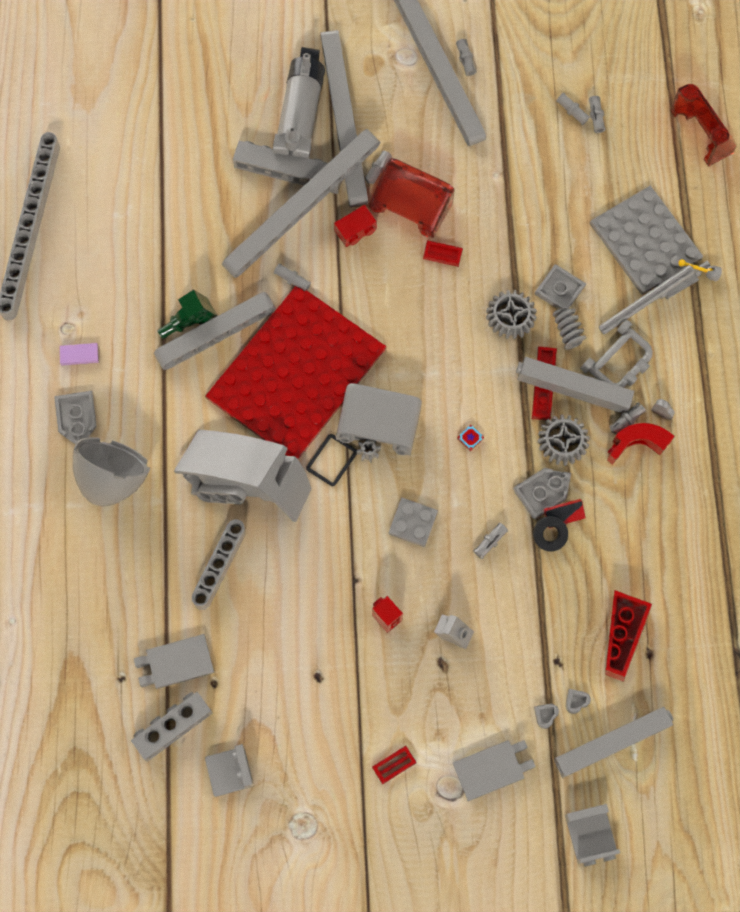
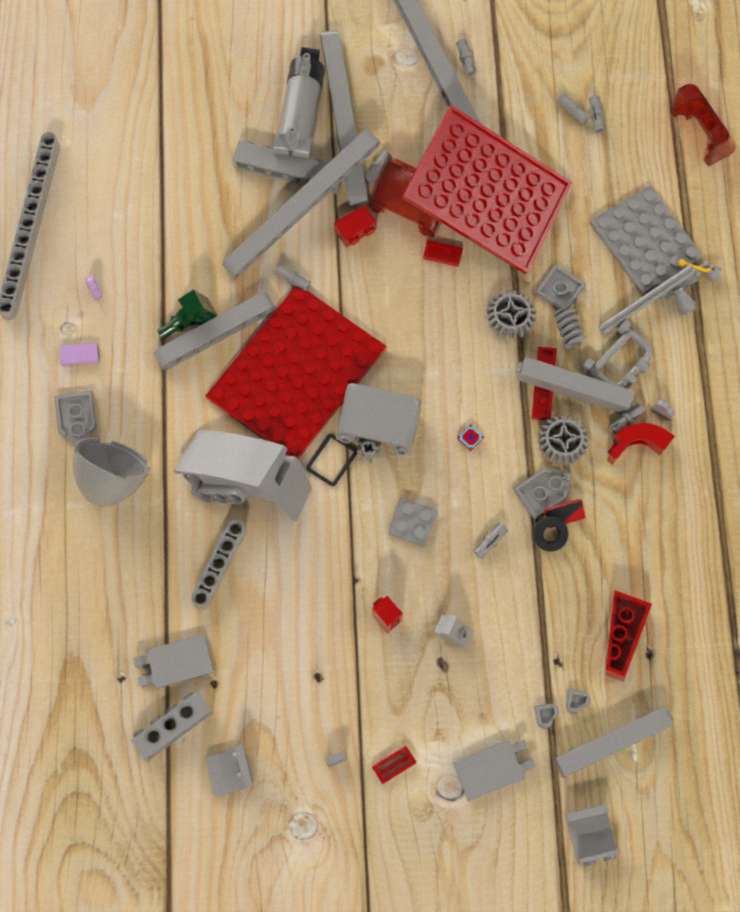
(93, 287): none -> lavender tile
(336, 759): none -> light grey tile
(487, 189): none -> red plate
(684, 301): none -> light grey cone

